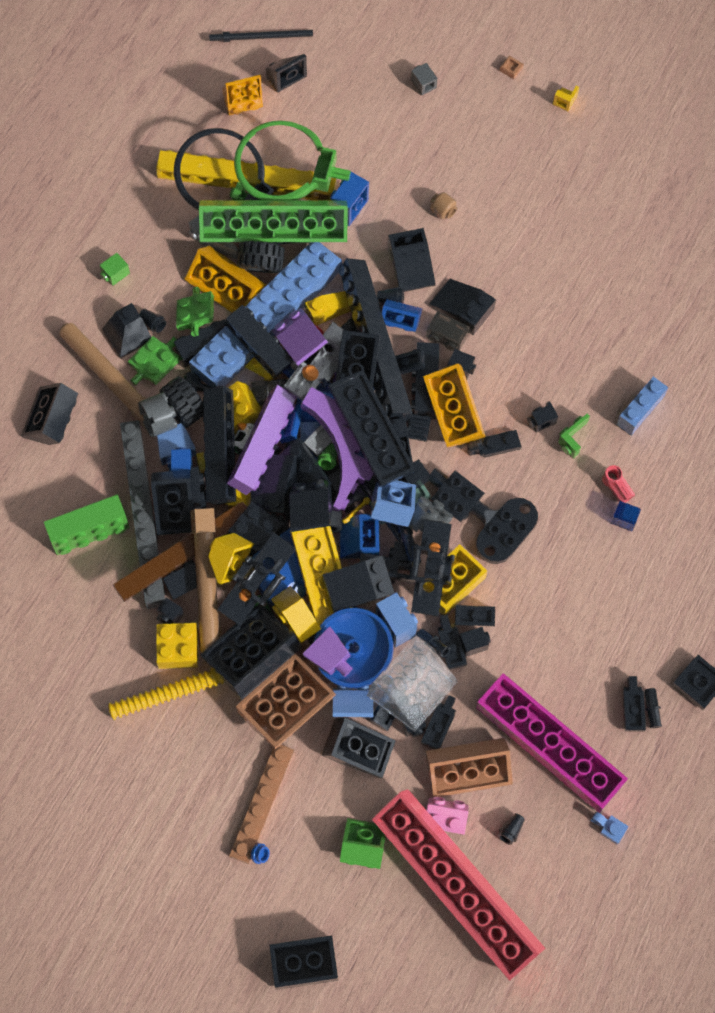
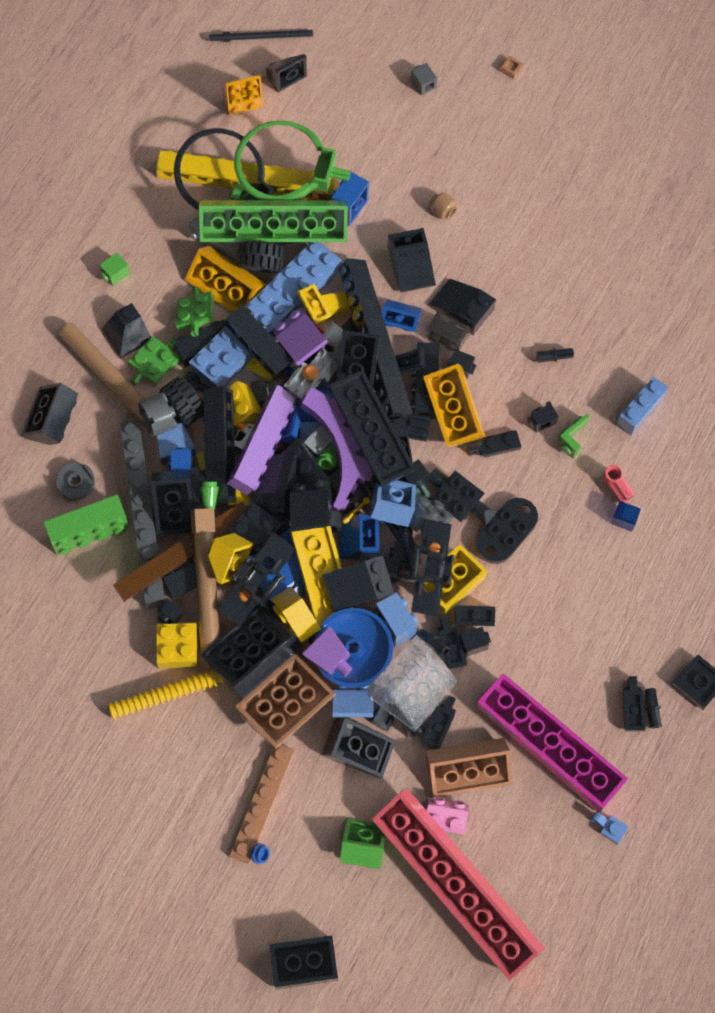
(78, 491): none -> dark grey plate
(153, 321): black cone -> none
(209, 494): none -> bright green cone
(314, 303): none -> yellow slope
(393, 294): black cone -> none
(510, 830): black cone -> none
(554, 355): none -> black axle
(565, 98): yellow panel -> none

